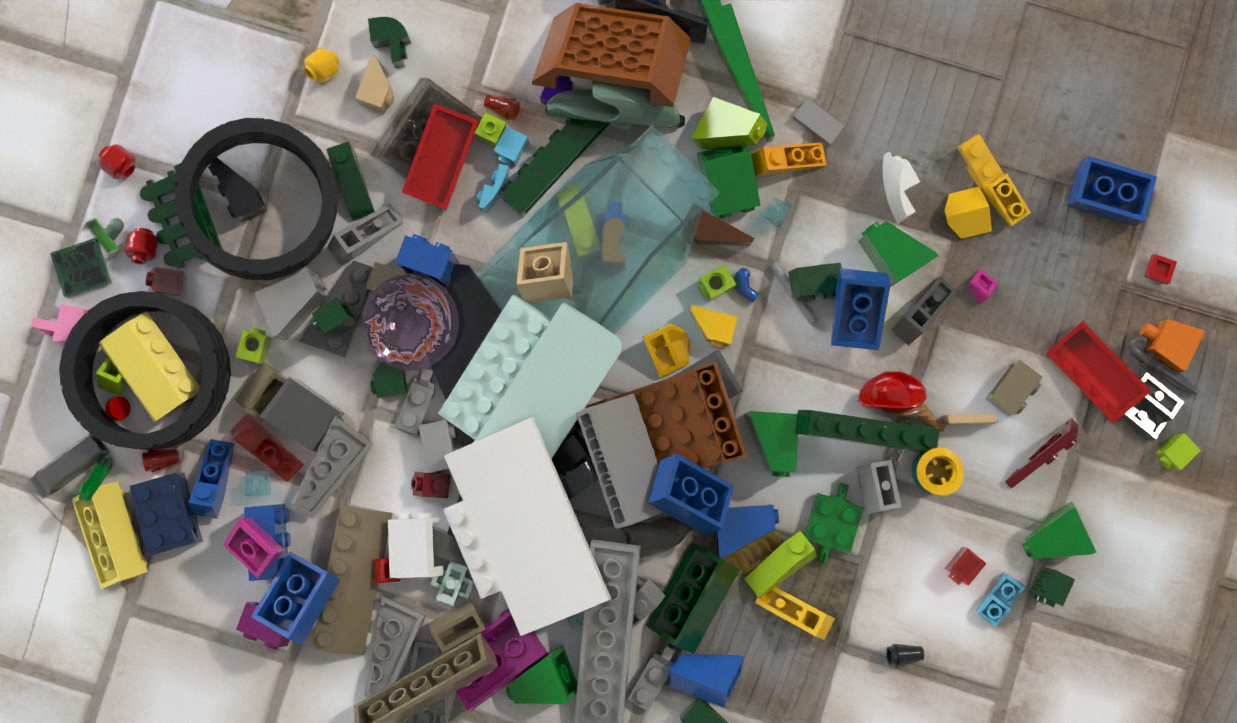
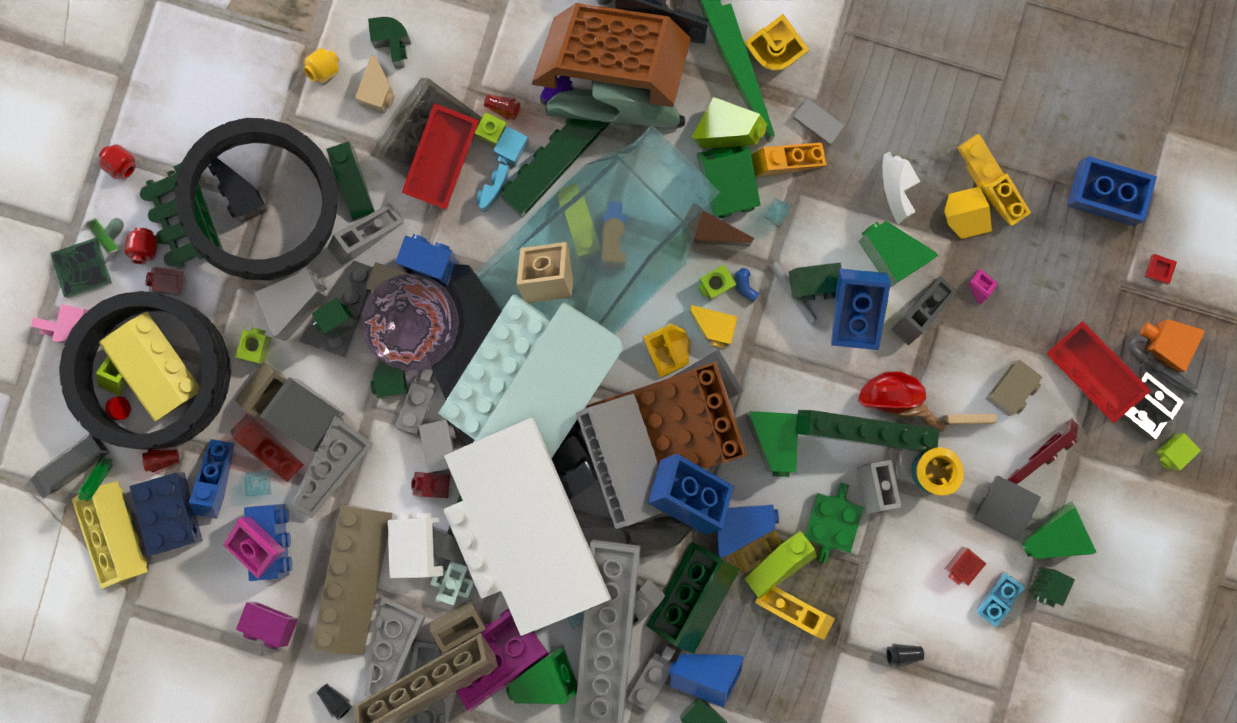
(295, 598): blue brick -> none
(334, 701): none -> black cone
(382, 572): red plate -> none
(777, 44): none -> yellow brick
(1007, 507): none -> dark grey slope

